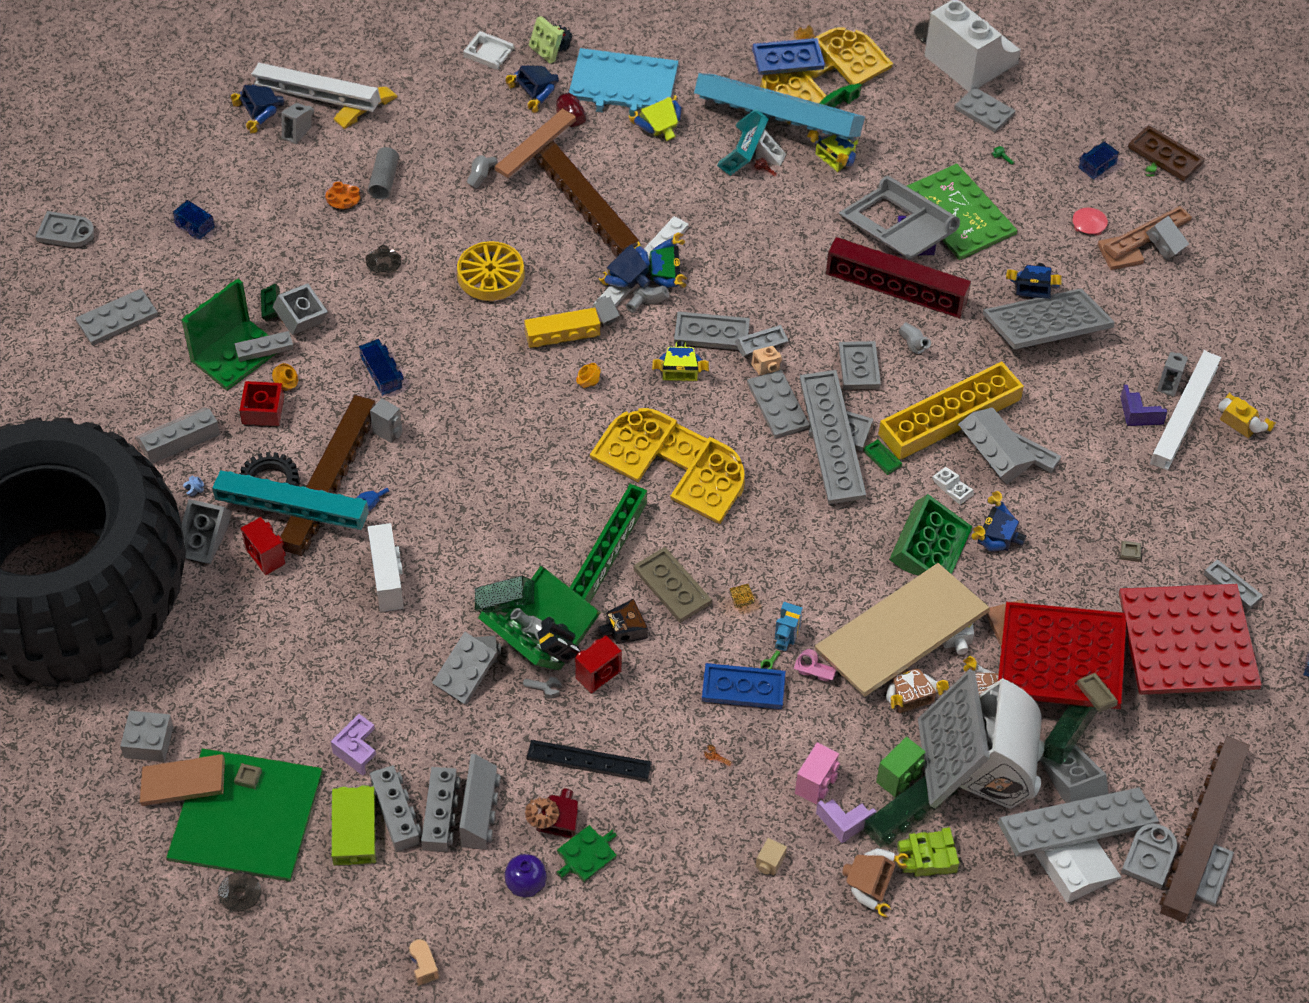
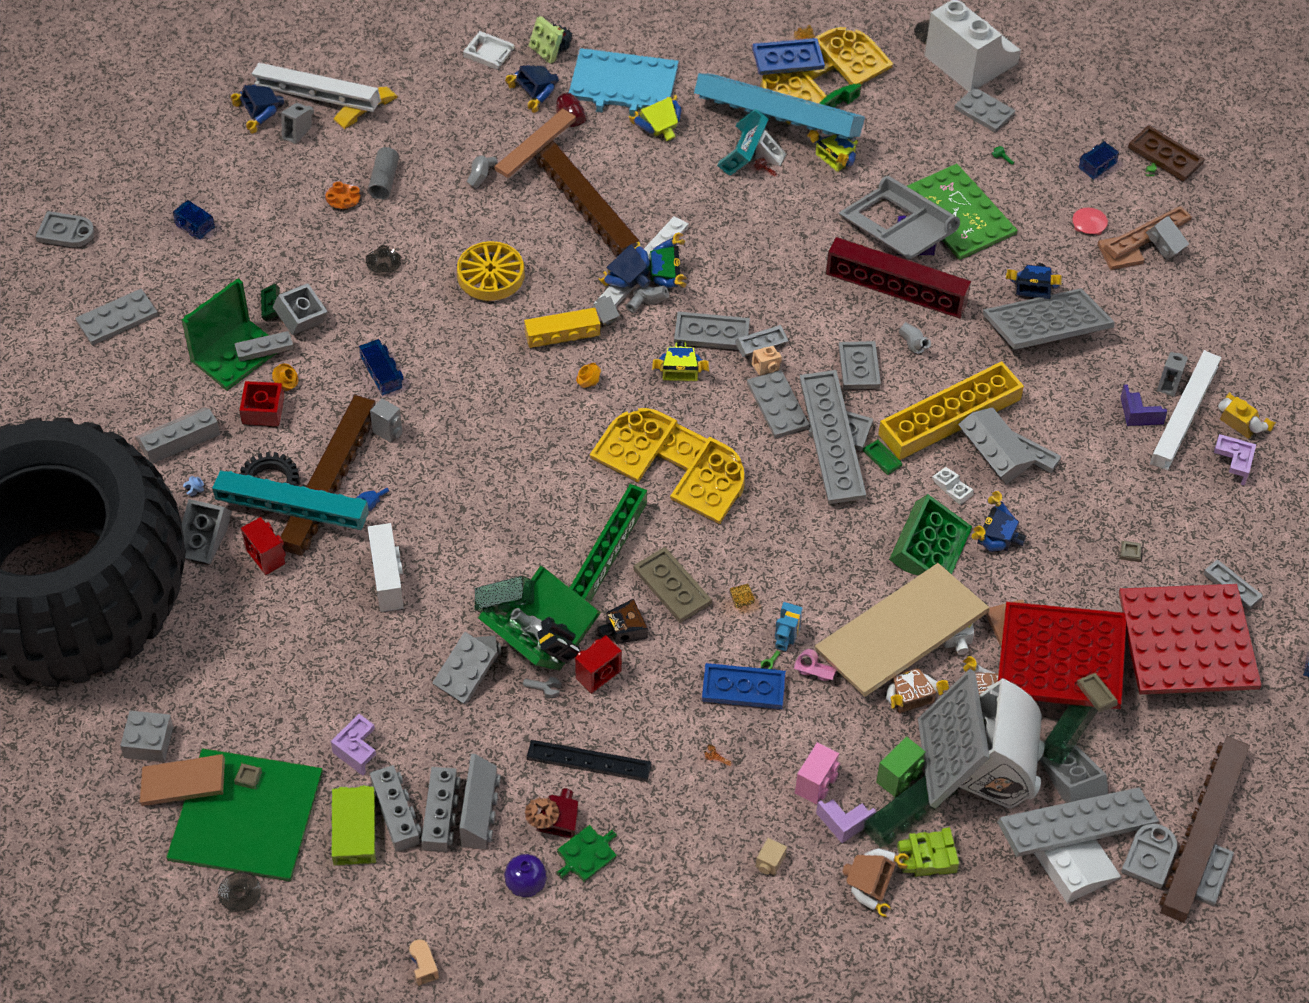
(1240, 452): none -> lavender panel

